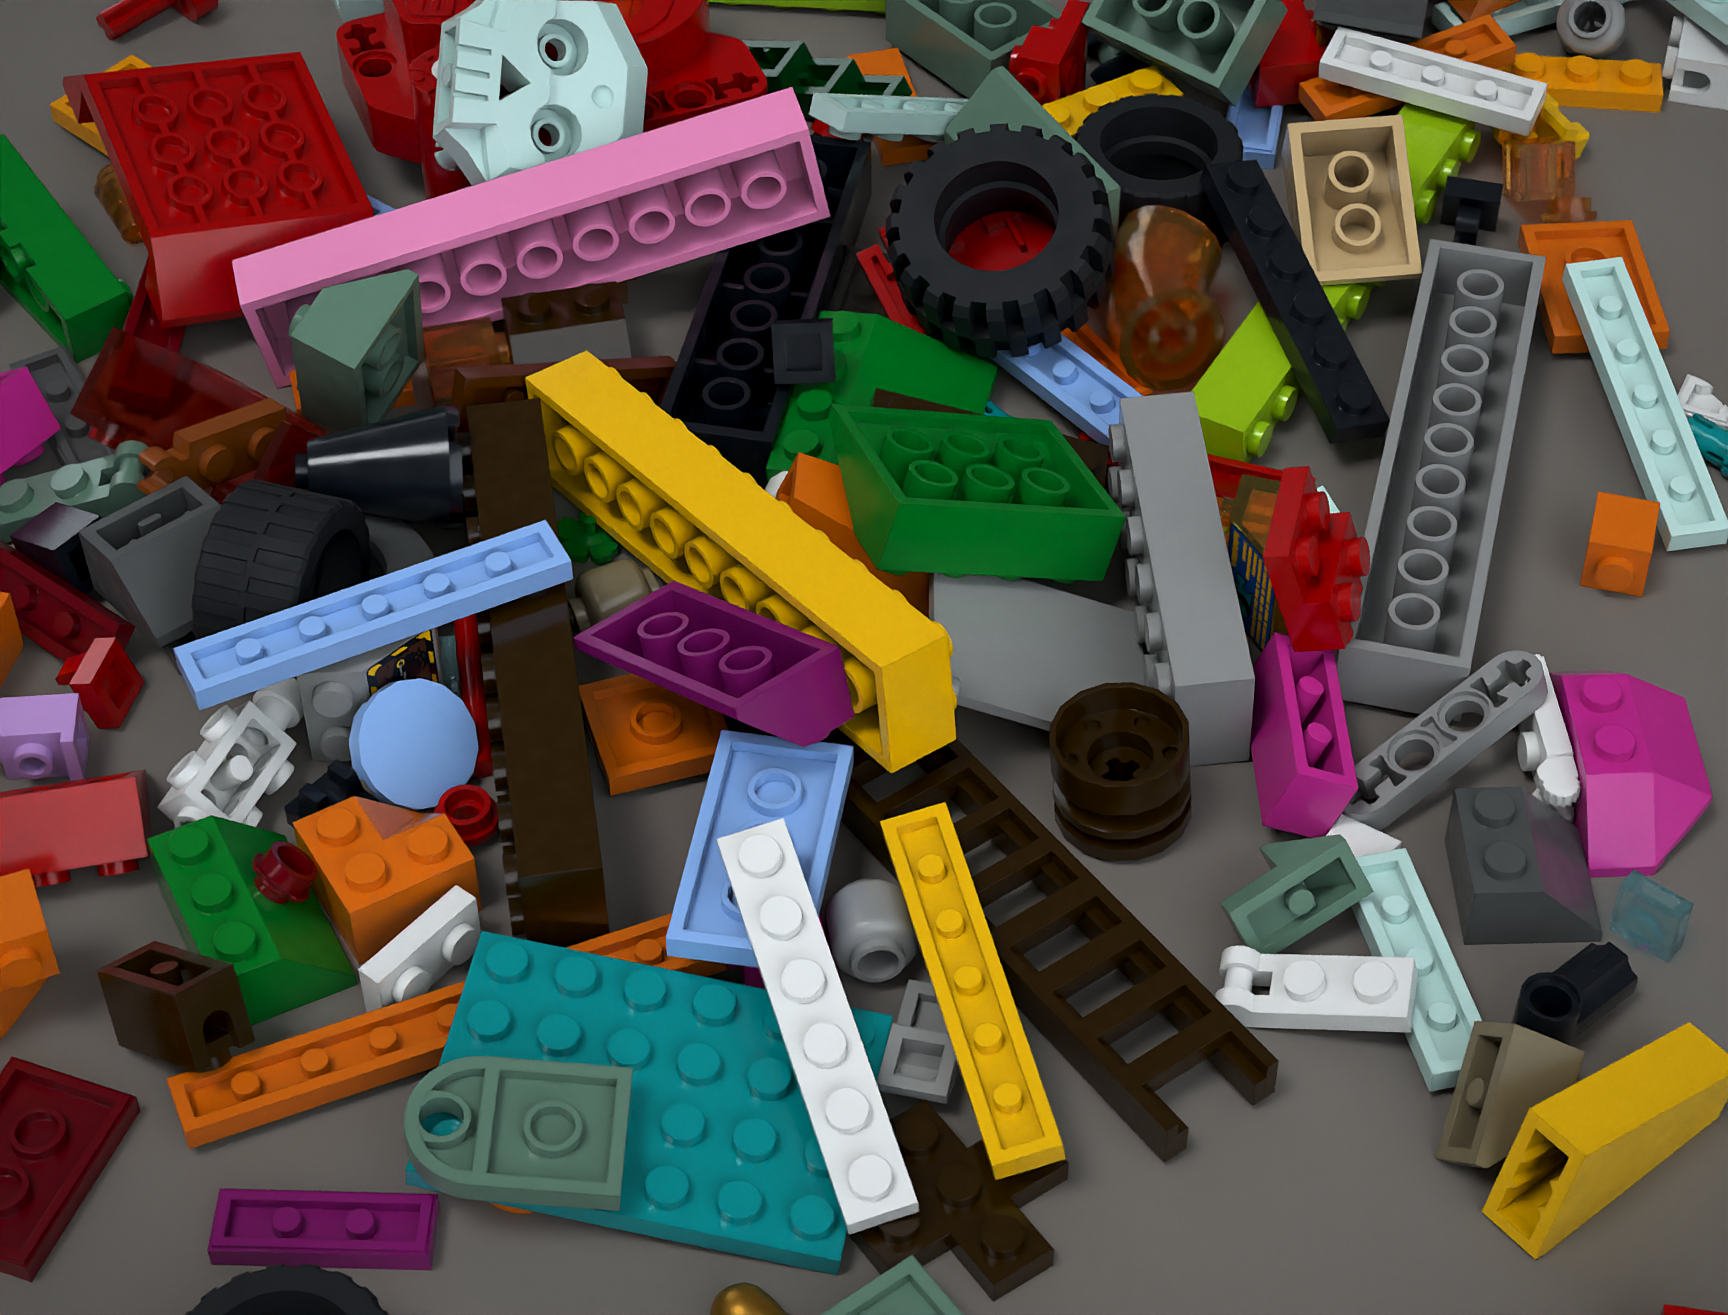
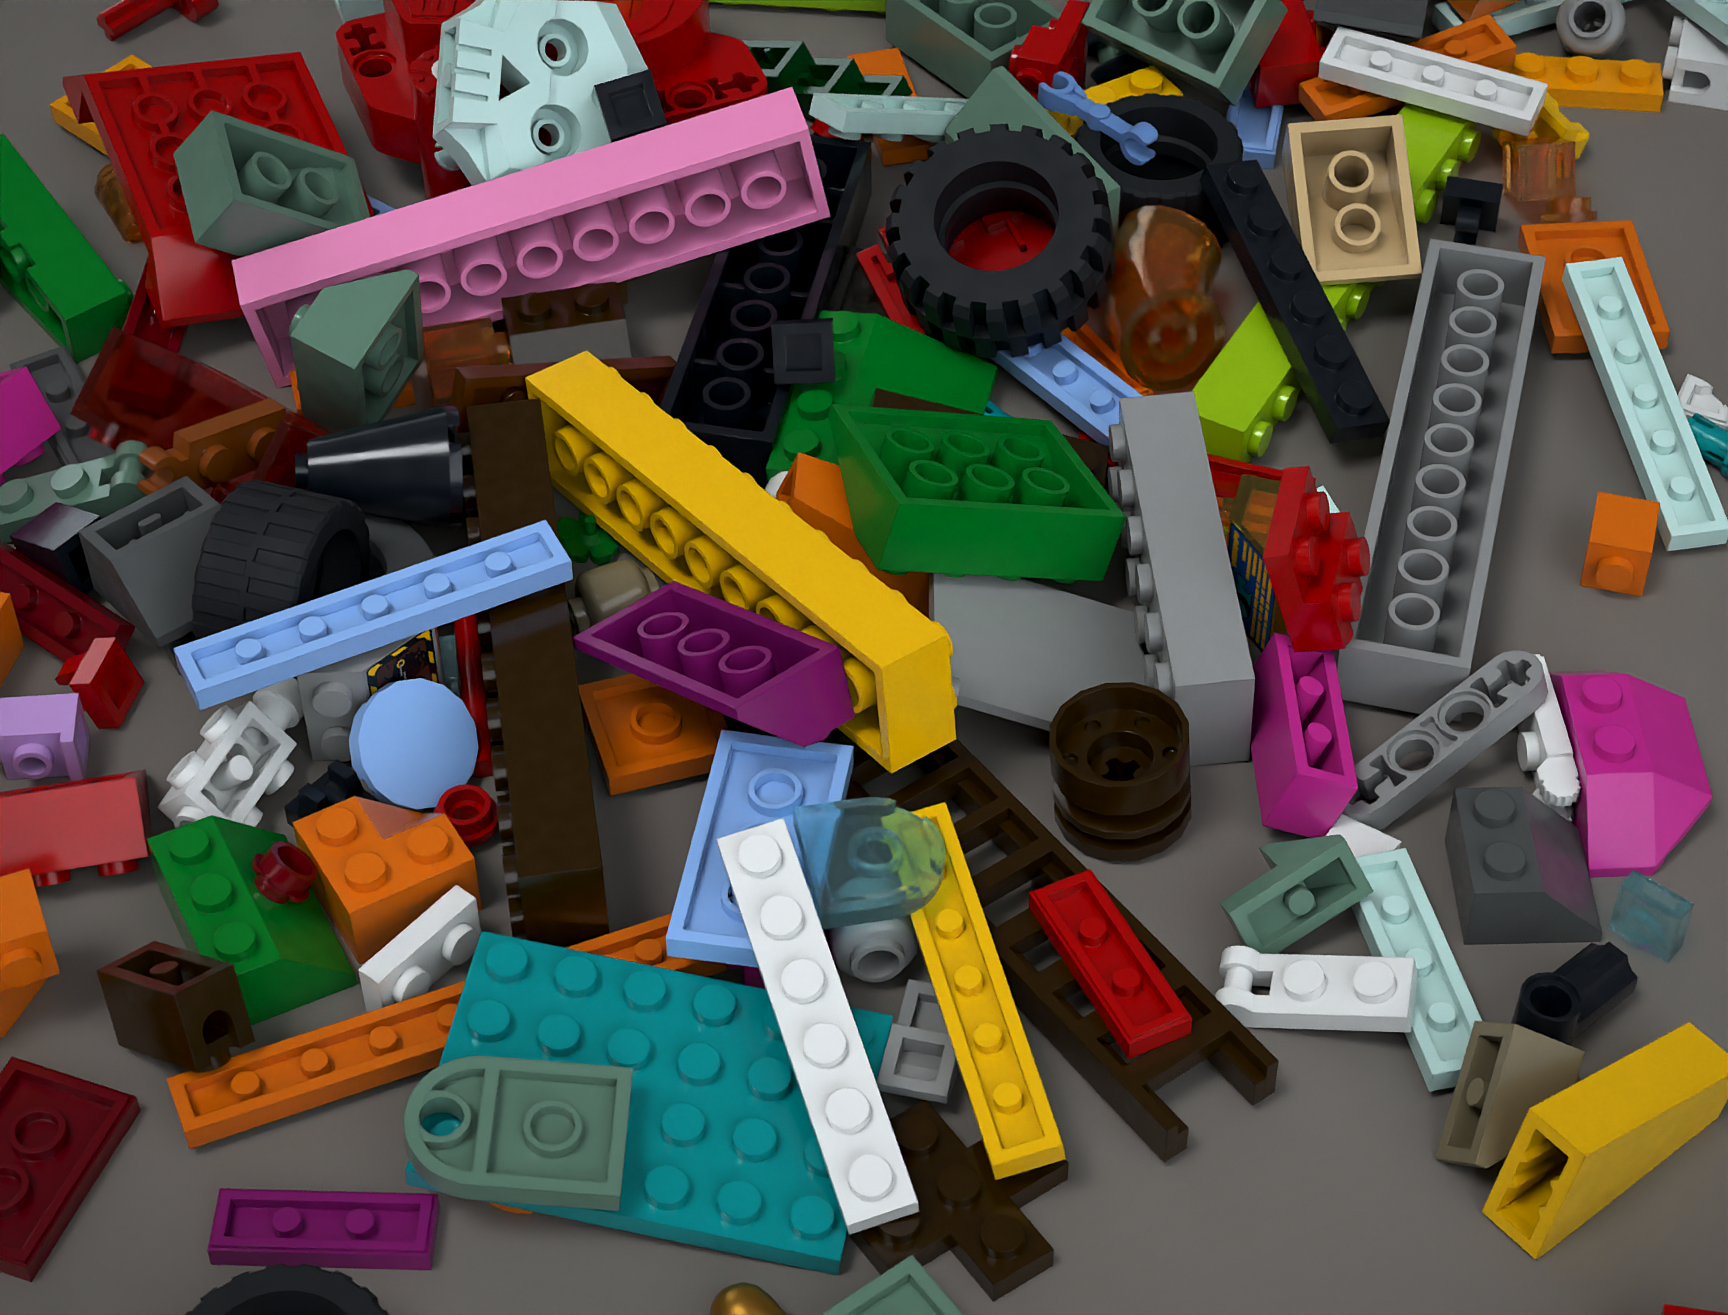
(261, 187): none -> sand green slope
(630, 105): none -> black tile
(868, 859): none -> clear light blue tile
(1071, 100): none -> medium blue piece
(1110, 963): none -> red tile

